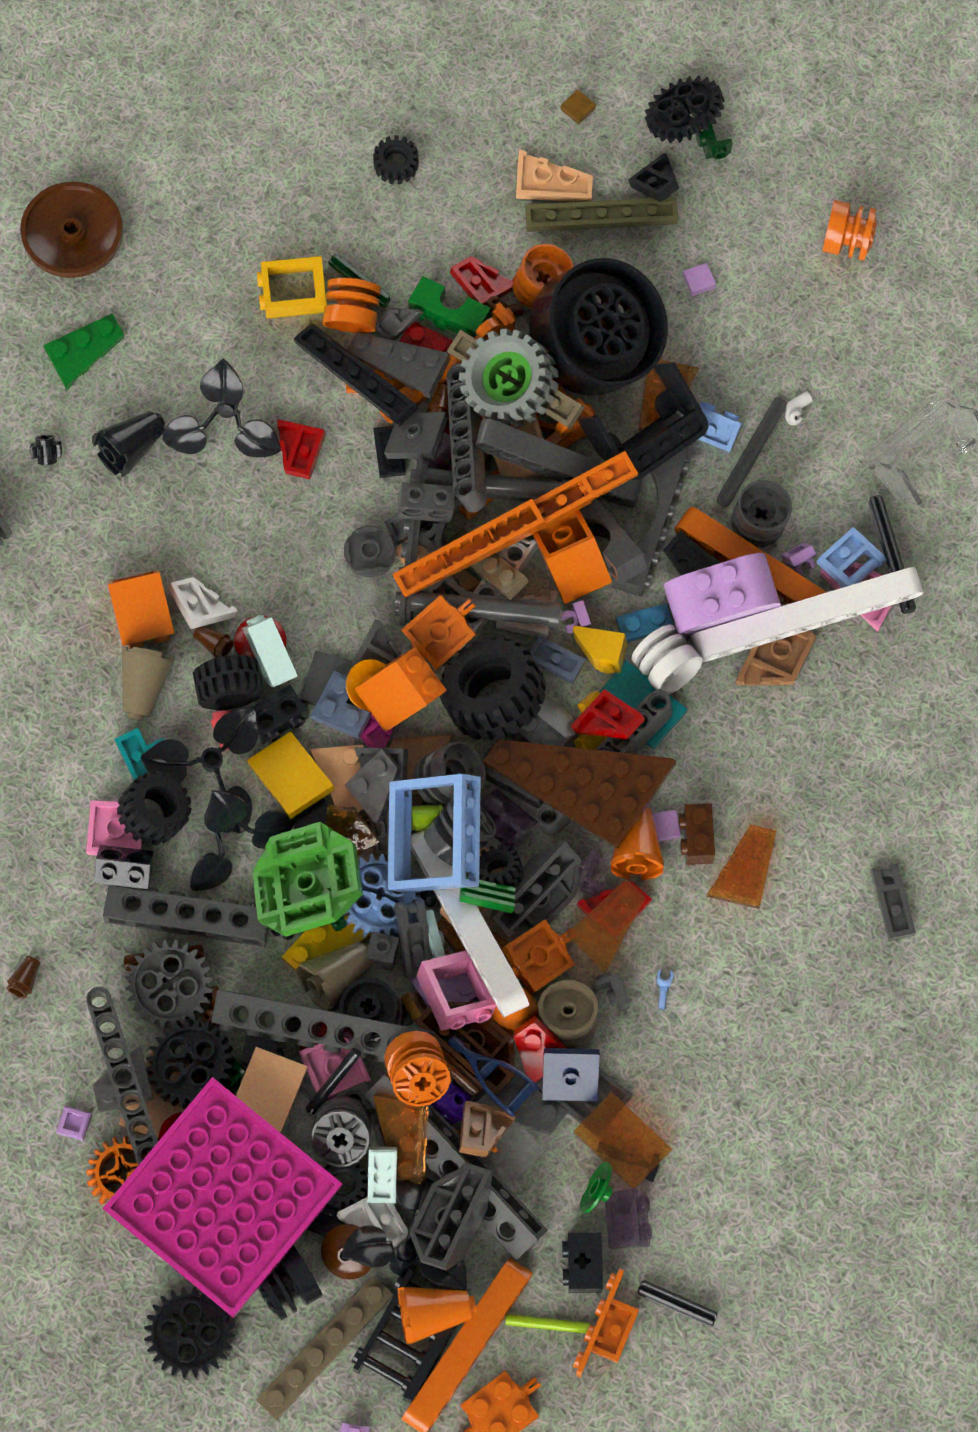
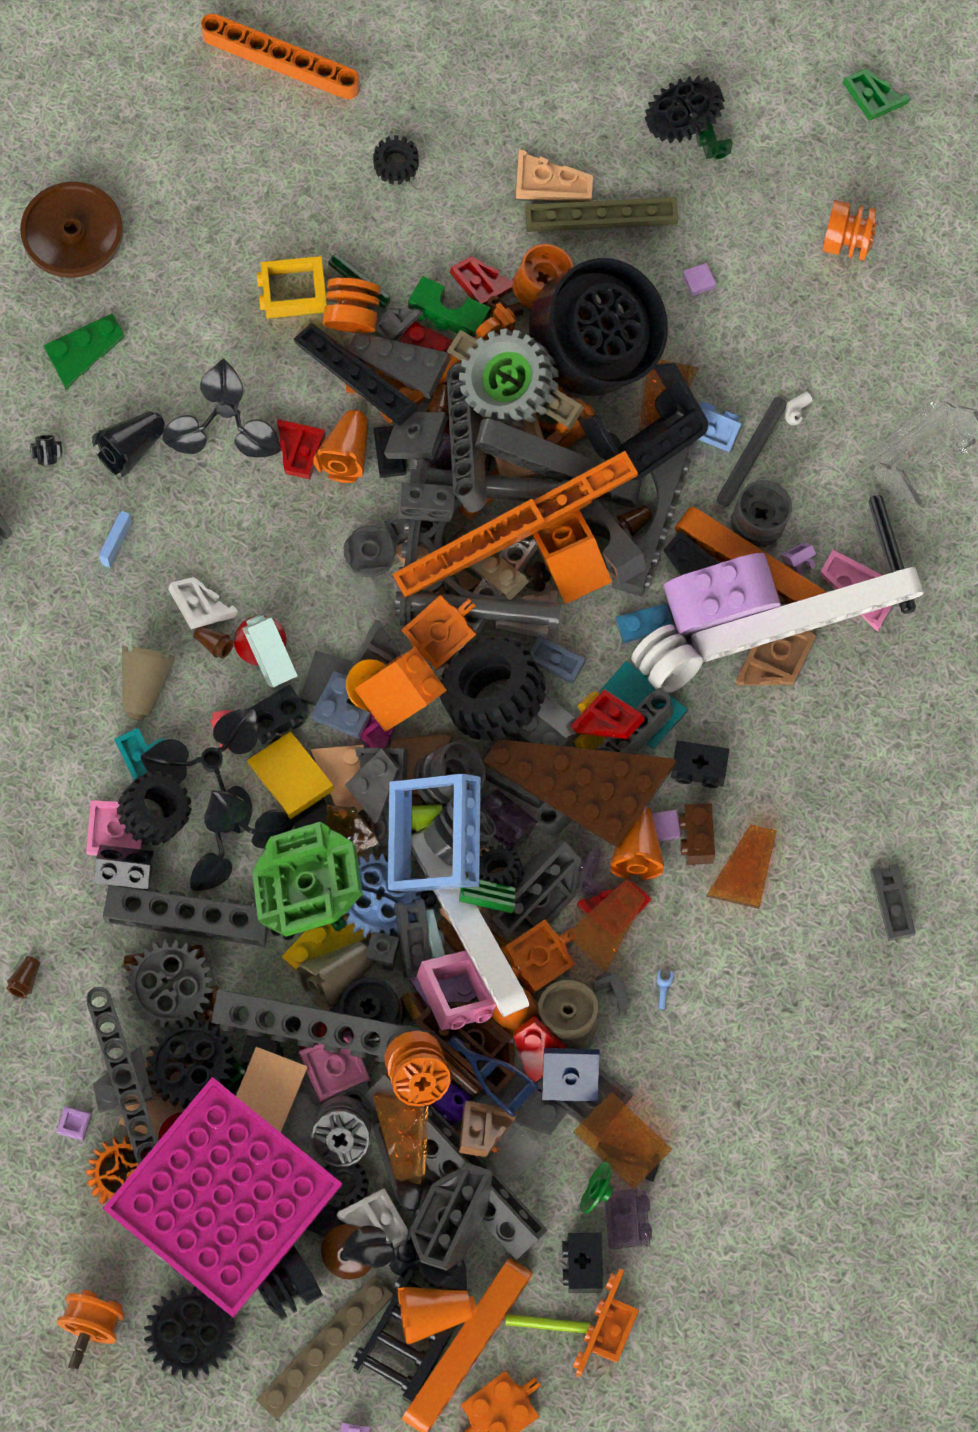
(89, 1320): none -> orange wheel
(115, 538): none -> light blue tile
(141, 609): orange slope -> none
(228, 682): black tyre -> none
(273, 47): none -> orange beam
(333, 1081): black bar -> none
(344, 448): none -> orange cone
(382, 1174): light aqua plate -> none
(537, 576): none -> black plant
(578, 106): pearl gold tile -> none
(578, 615): lavender tile -> none
(602, 648): yellow slope -> none
(635, 519): none -> reddish brown cone
(656, 179): black wing -> none
(677, 1303): black axle -> none
(713, 760): none -> black brick
(845, 554): light blue plate -> none
(873, 94): none -> green wing

